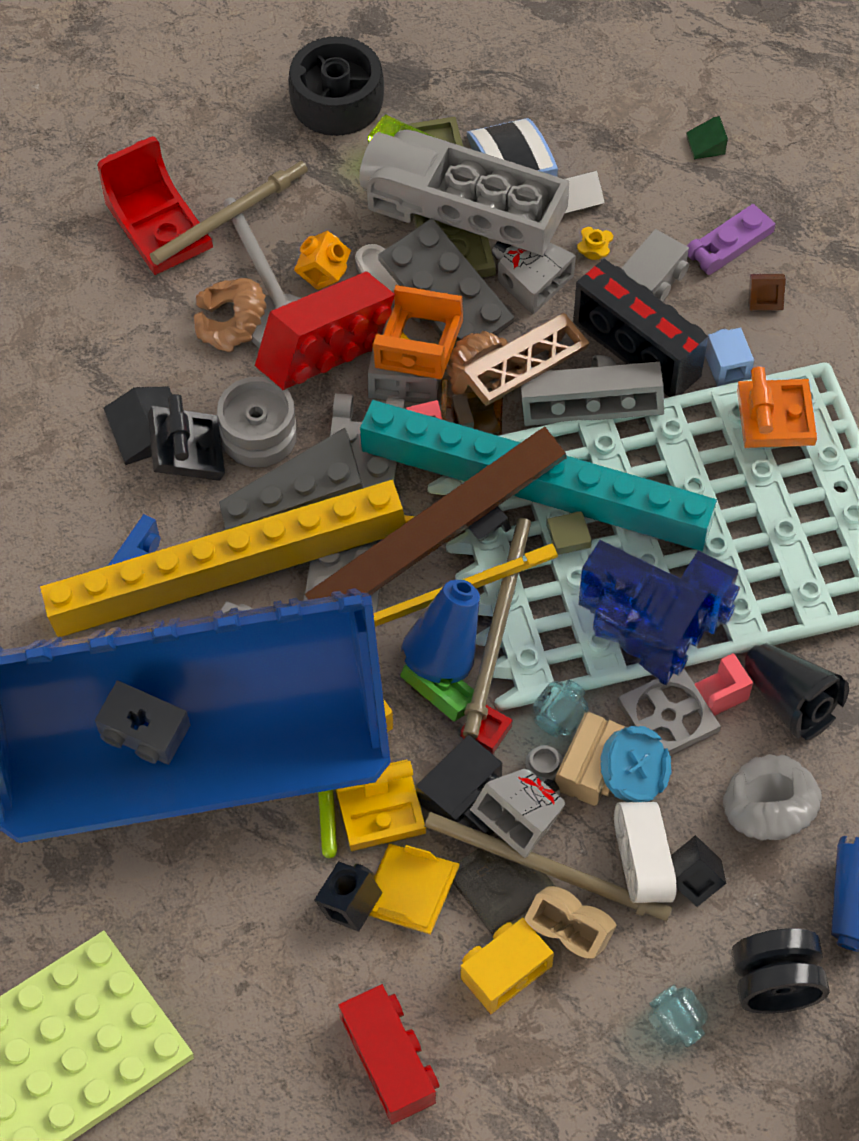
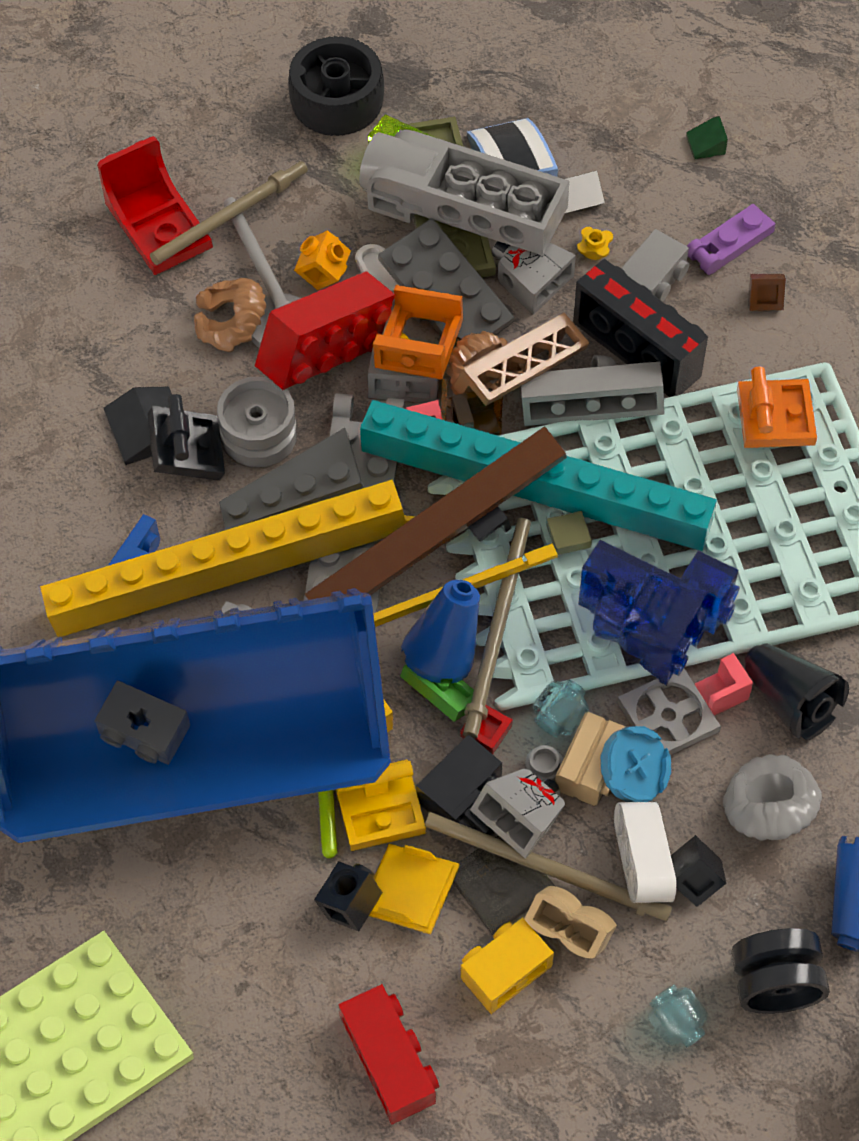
(729, 356): light blue brick -> none

